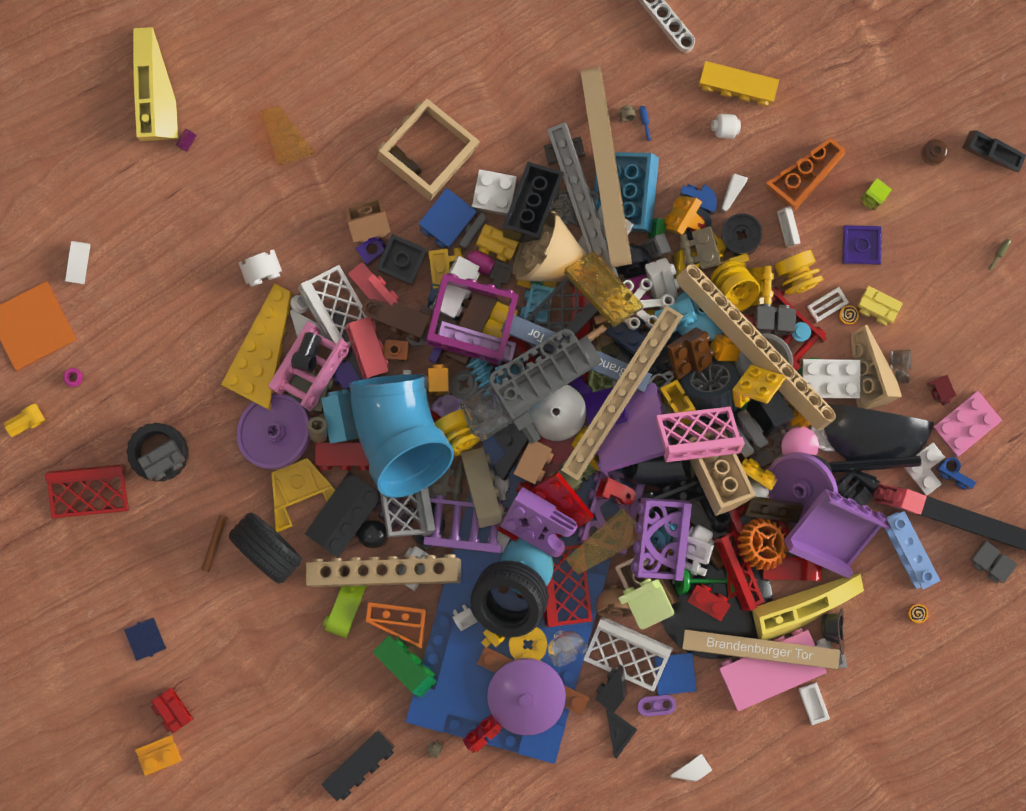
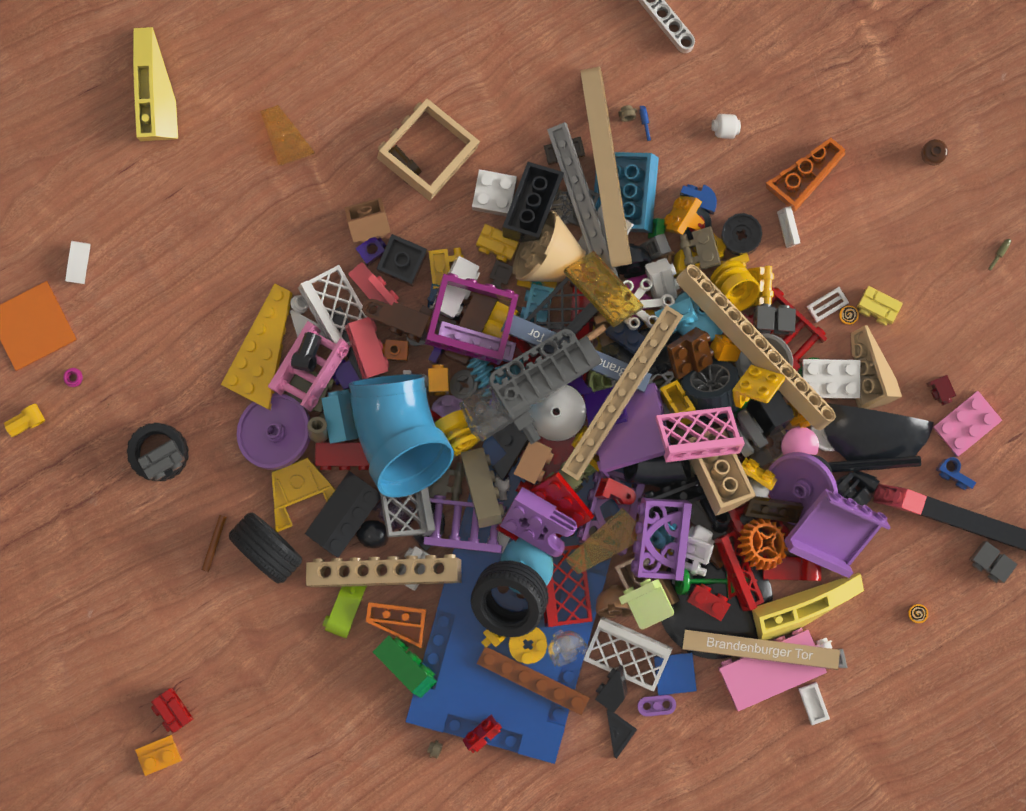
(85, 474): red fence -> none
(145, 639): clear blue piece -> none
(187, 141): magenta piece -> none
(260, 267): white brick -> none
(358, 765): black brick -> none
(447, 219): blue brick -> none
(464, 619): white tile -> none
(472, 230): dark grey plate -> none
(484, 261): dark pink brick -> none
(526, 696): medium lavender dish -> none
(692, 770): white slope -> none
(735, 186): white slope -> none
(738, 83): yellow brick -> none
(798, 273): yellow wheel -> none
(802, 332): medium azure plate -> none
(833, 628): black piece -> none
(862, 245): dark purple tile -> none
(875, 194): lime slope -> none
(900, 361): clear smoke plate -> none
(910, 551): light blue fence -> none
(923, 475): white plate -> none
(994, 151): black slope -> none

